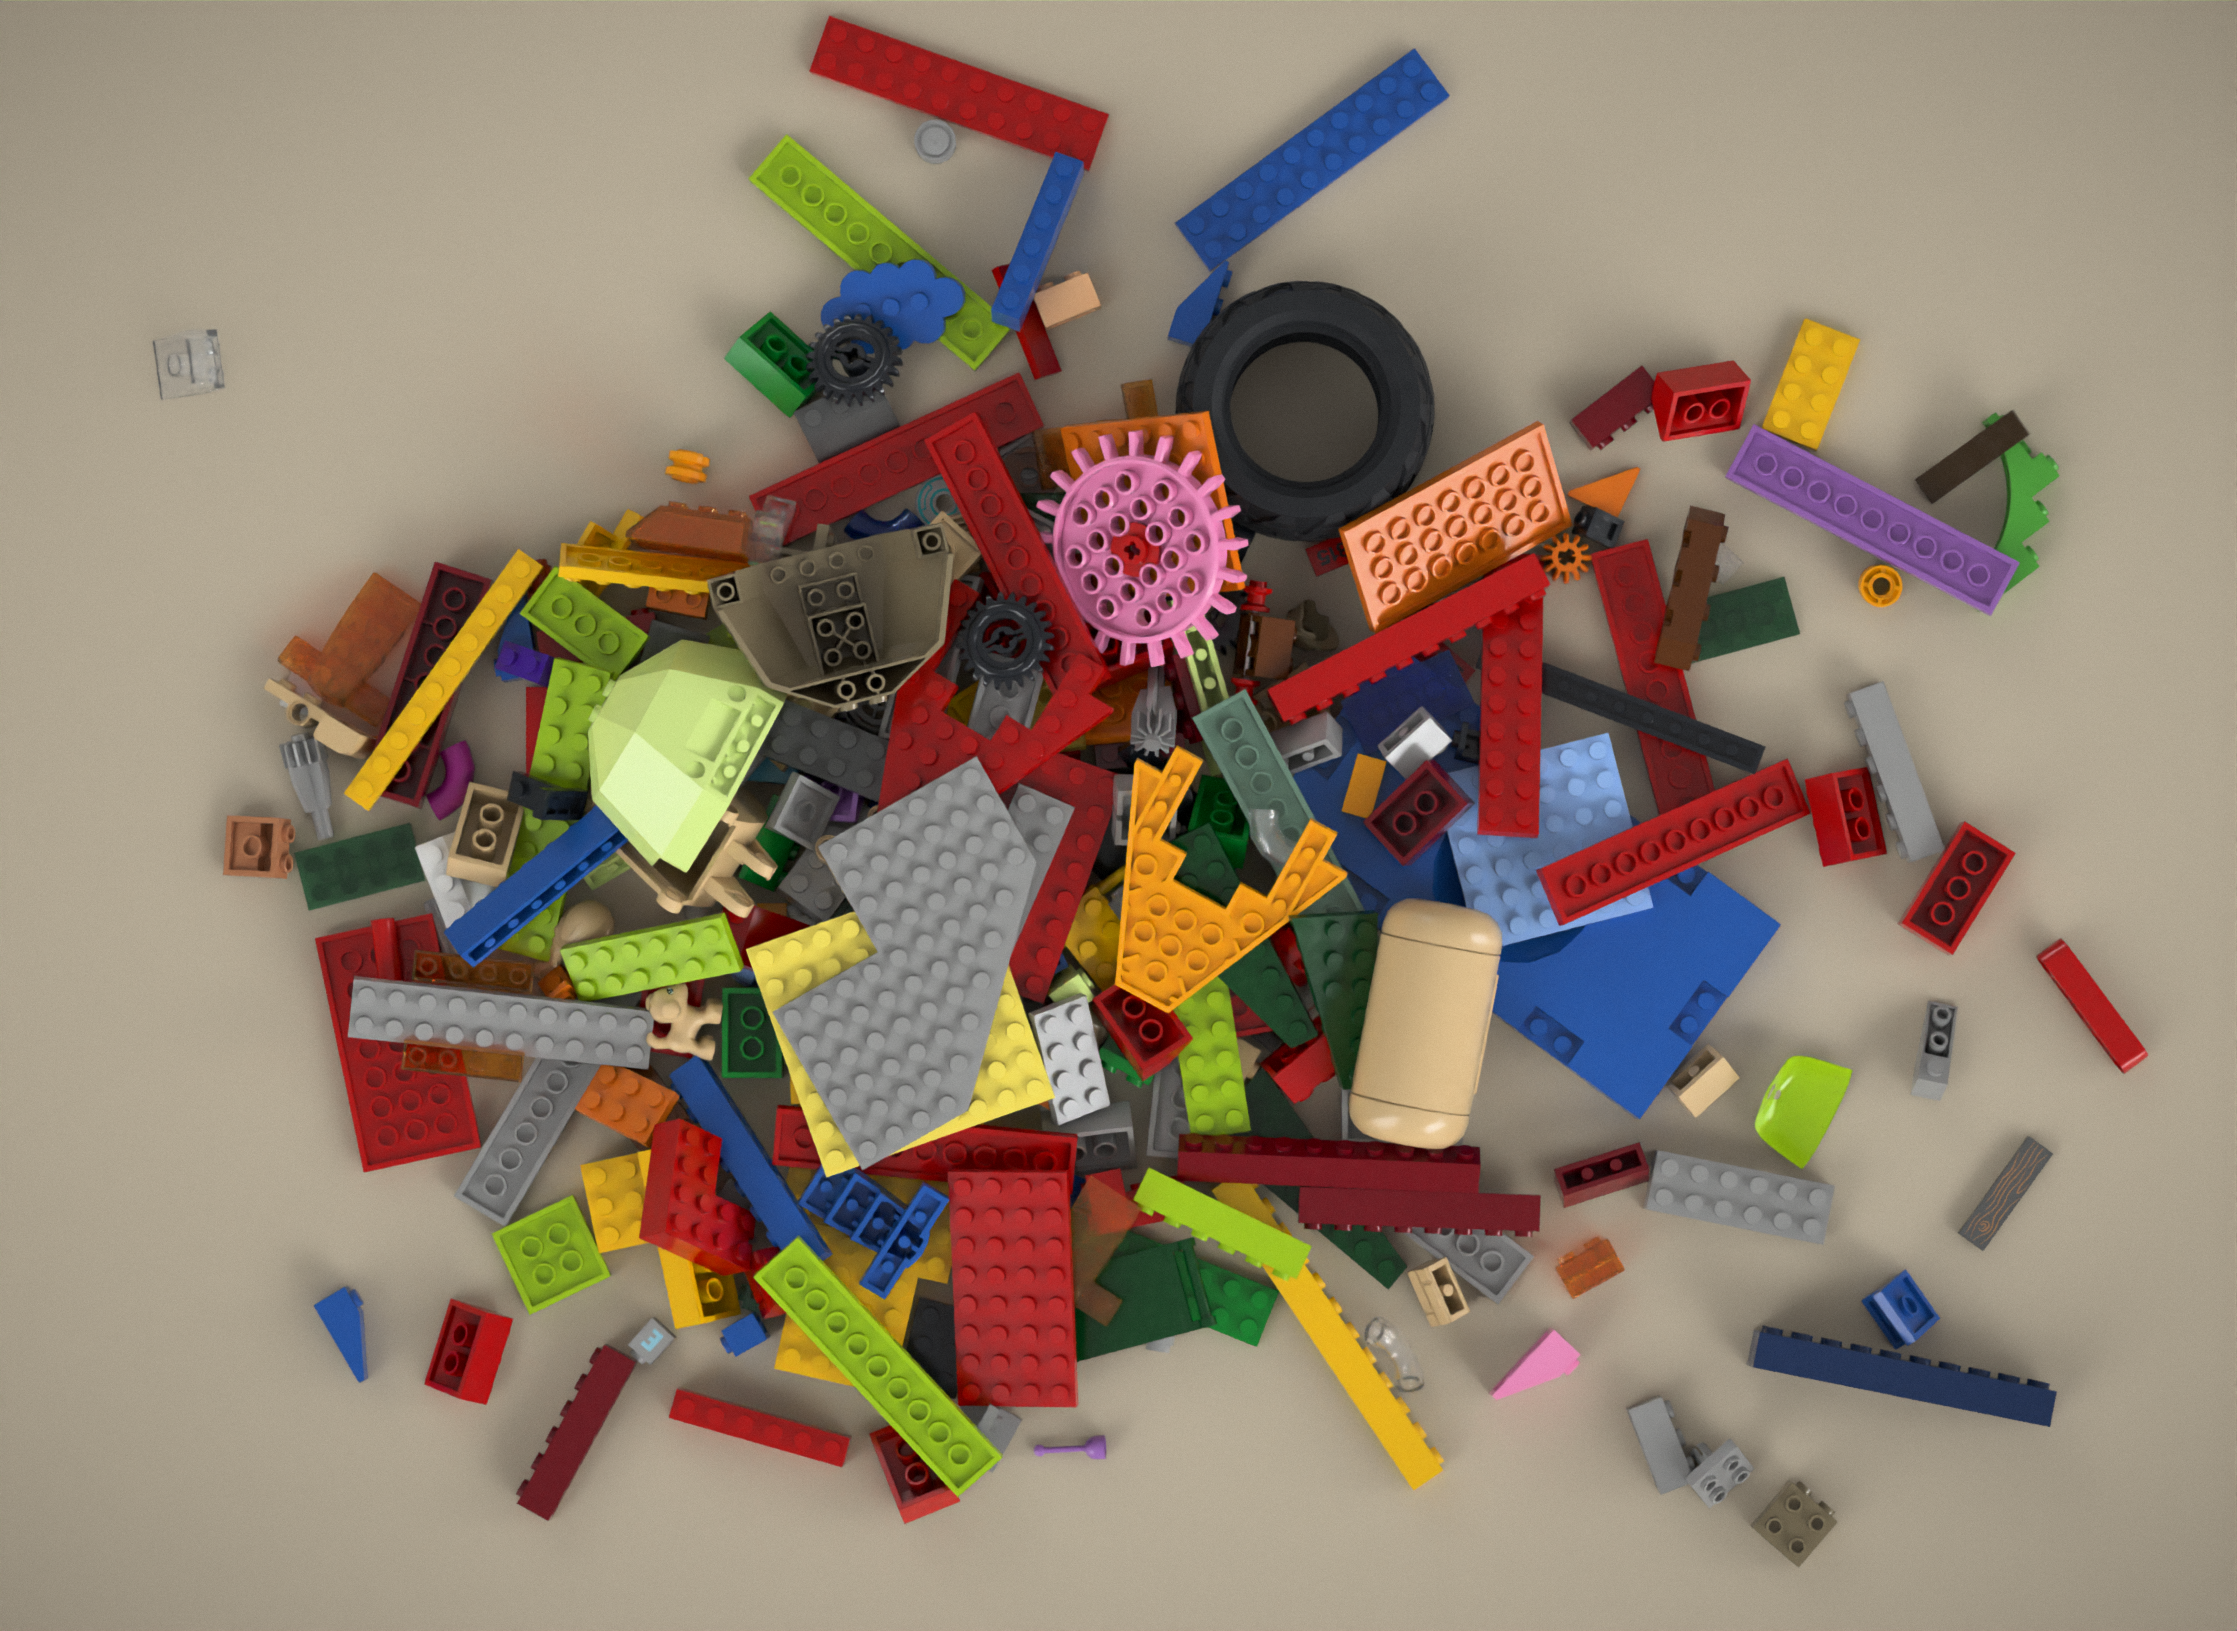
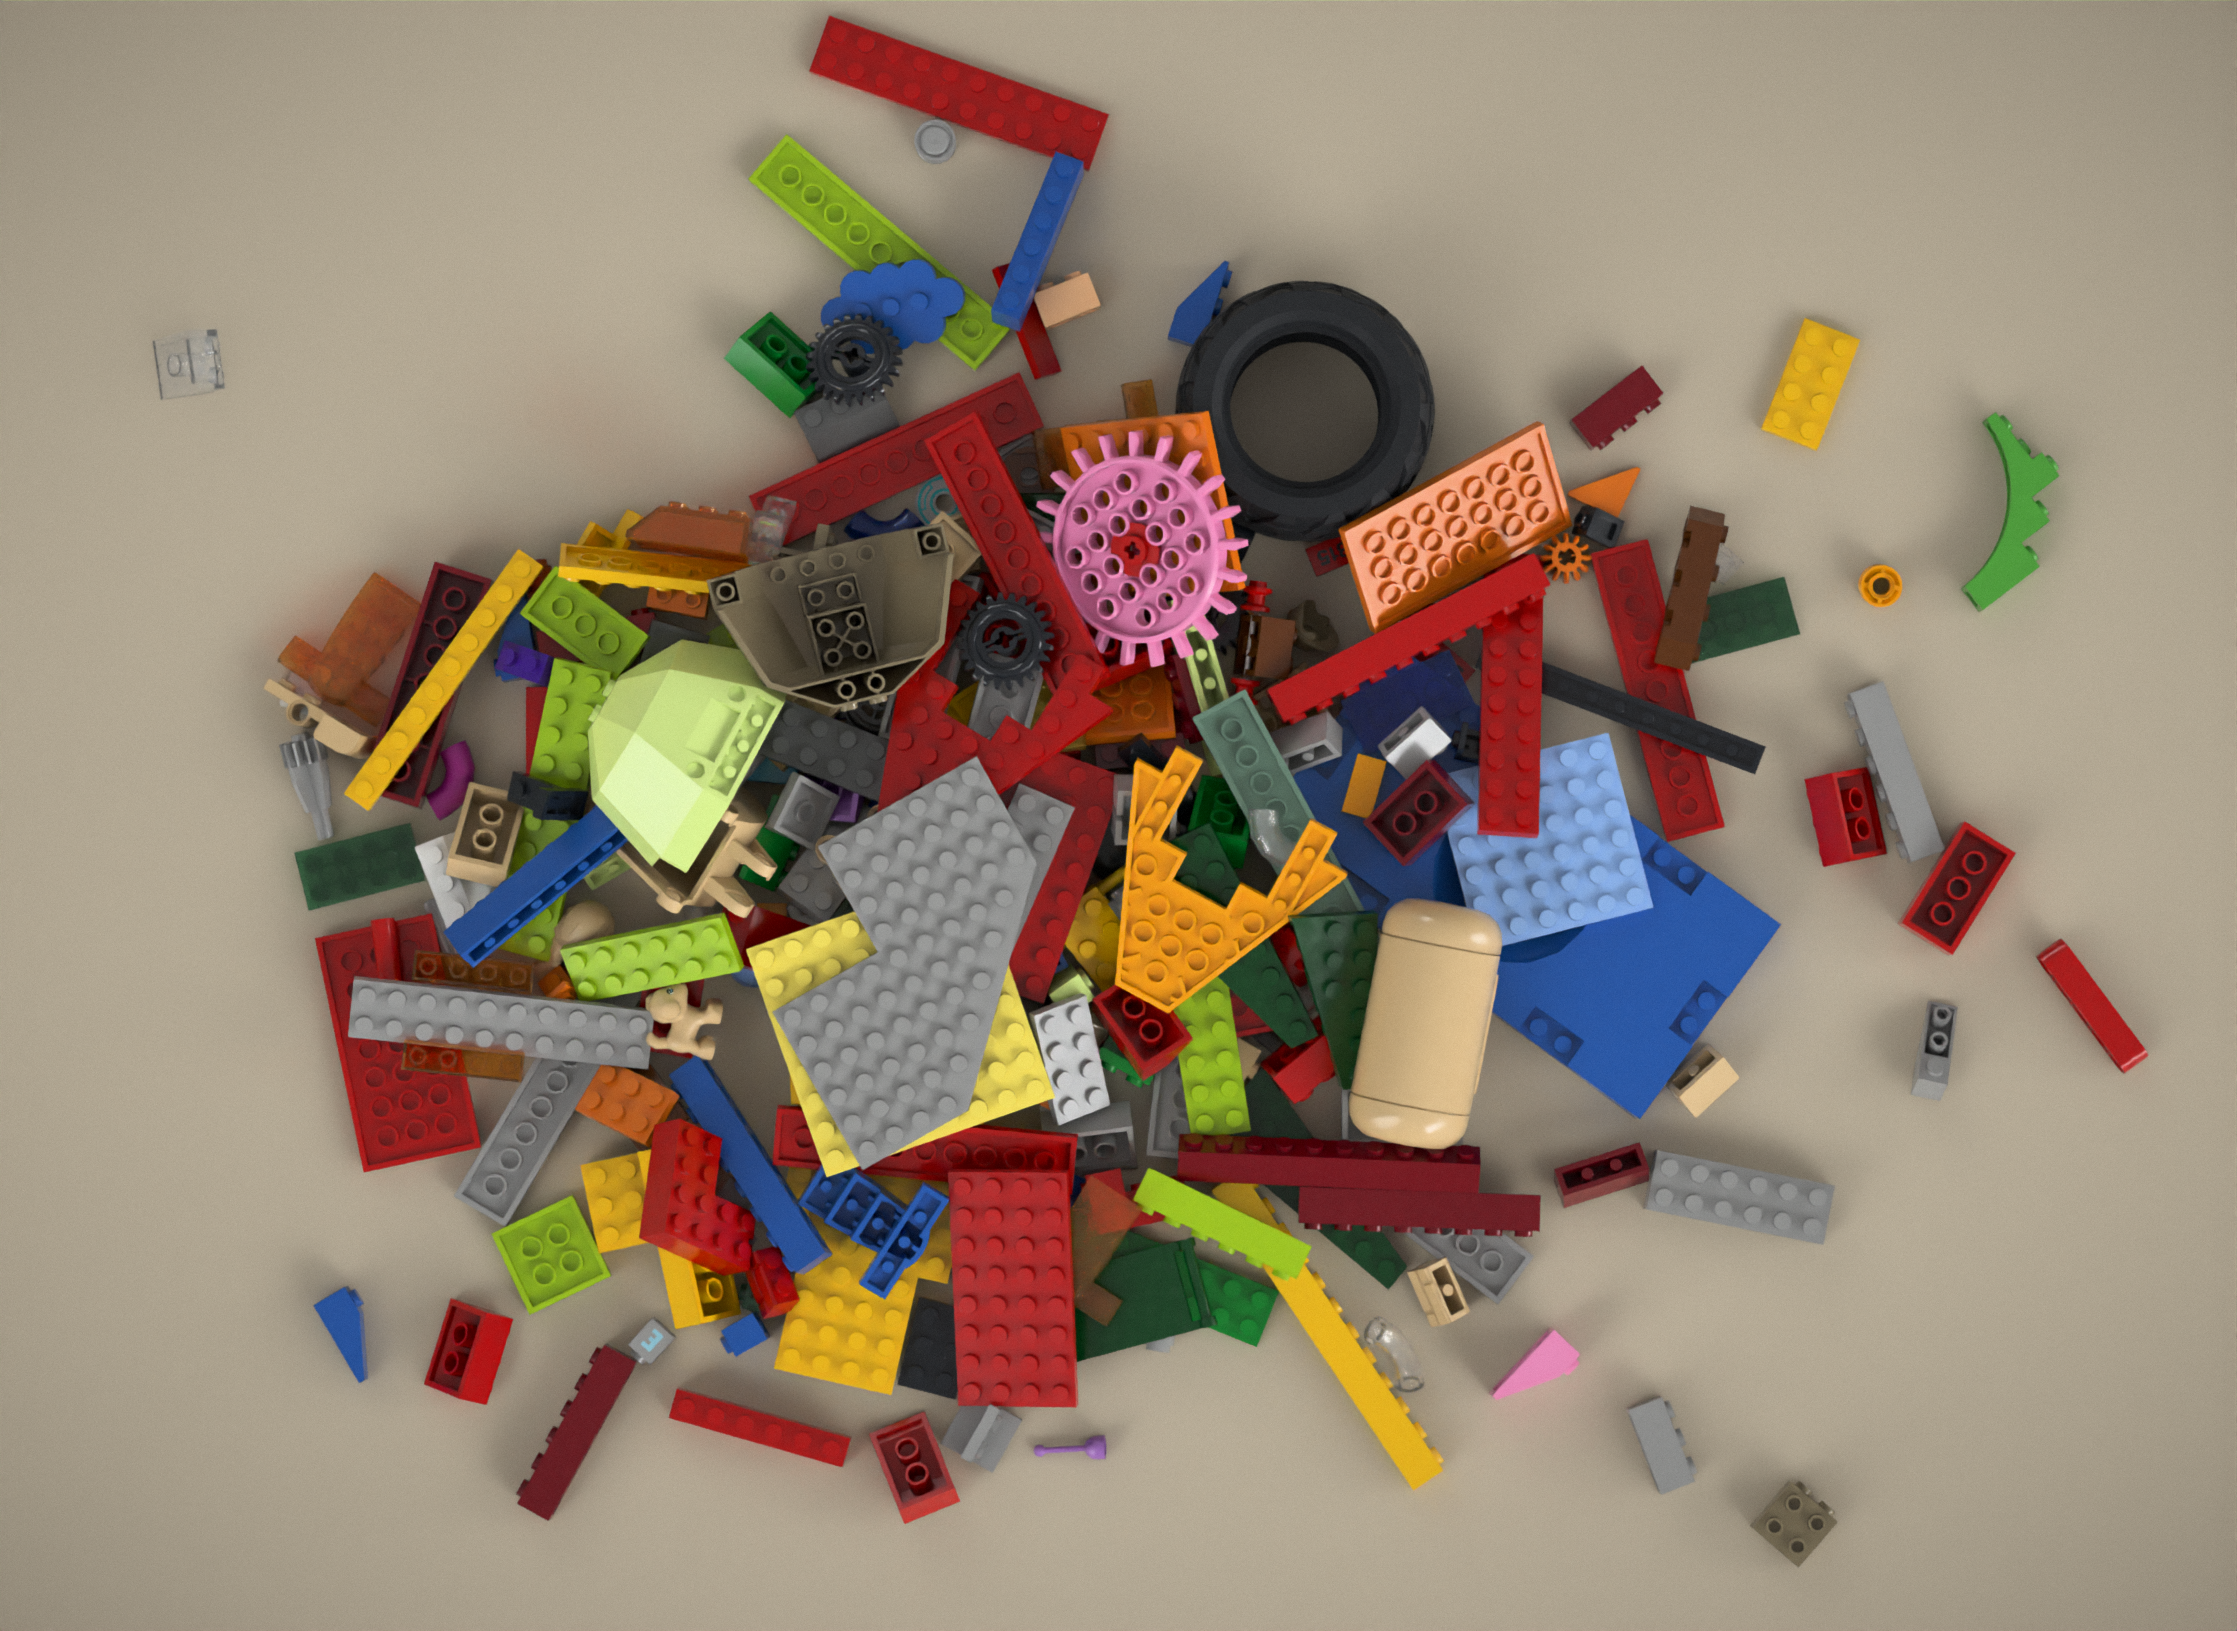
(258, 847): nougat plate -> none
(687, 466): light orange wheel -> none
(748, 1036): green brick -> none
(878, 1366): lime plate -> none
(1154, 715): light grey piece -> none
(1312, 160): blue plate -> none
(1588, 1268): clear orange brick -> none
(1672, 842): red plate -> none
(1699, 400): red slope -> none
(1718, 1471): light grey plate -> none
(1805, 1109): lime piece -> none
(1872, 520): medium lavender plate -> none
(1901, 1310): blue bracket -> none
(1902, 1378): dark blue brick -> none
(1972, 456): dark brown tile -> none
(2005, 1193): dark grey tile -> none

